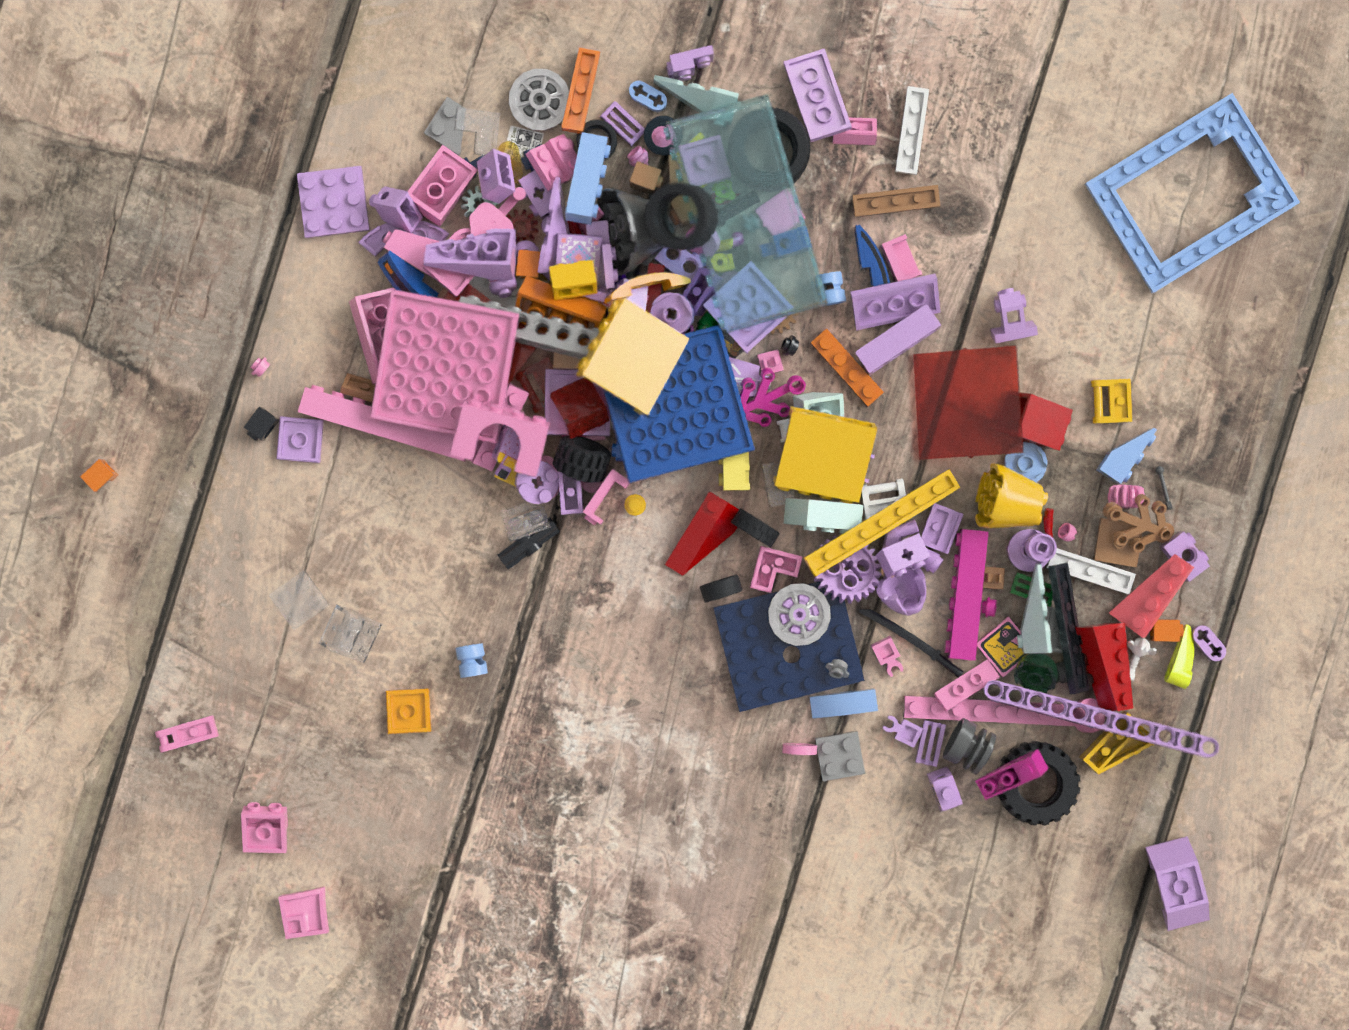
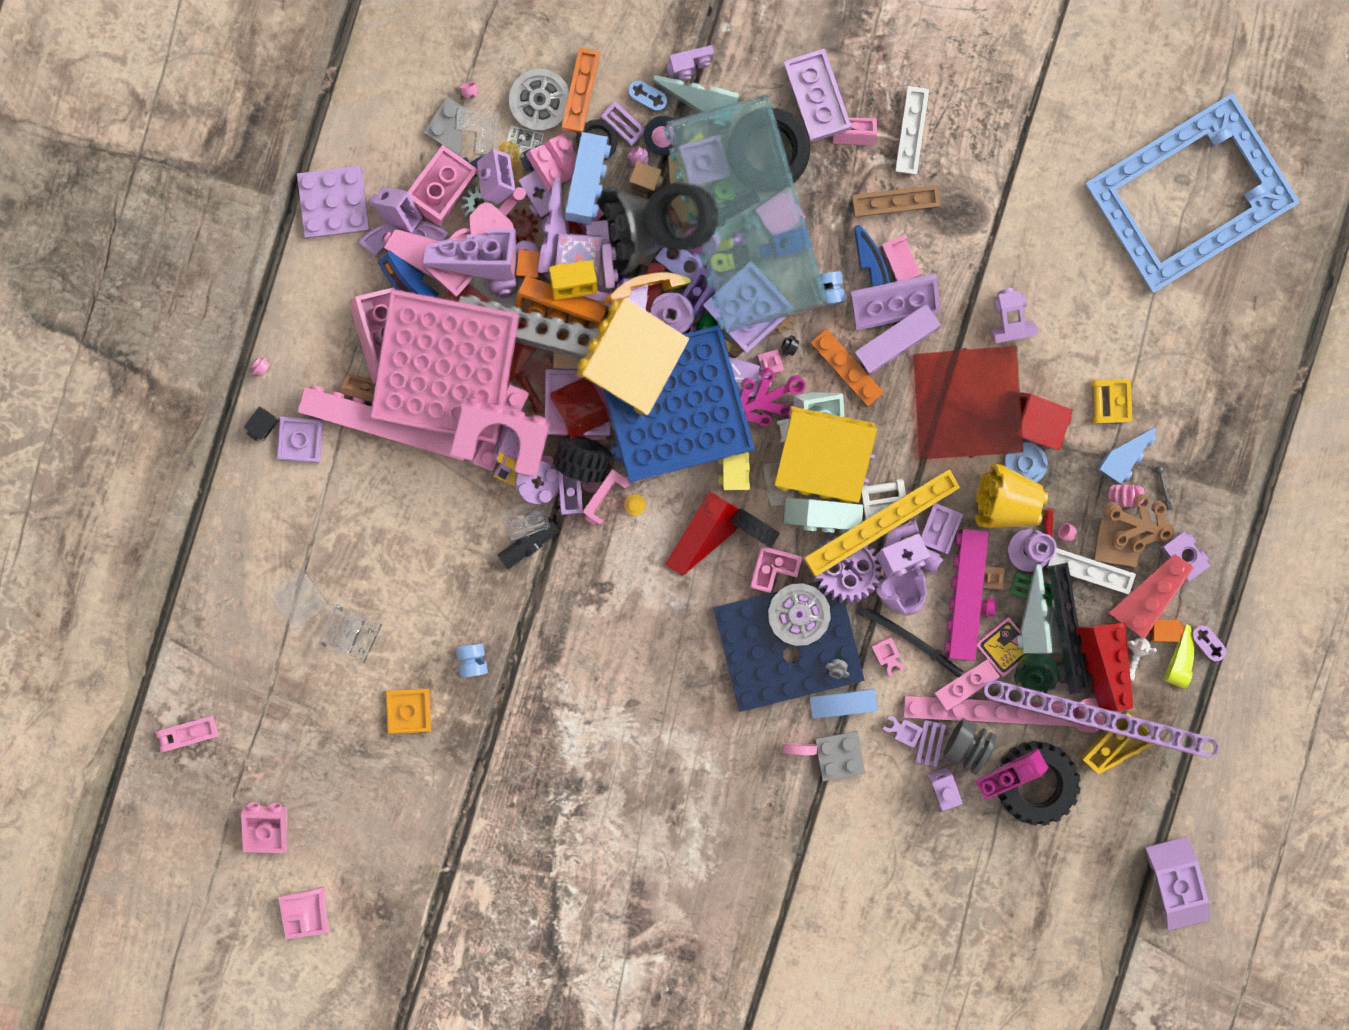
(98, 475): orange panel -> none
(468, 89): none -> bright pink hinge
(721, 588): black tyre -> none

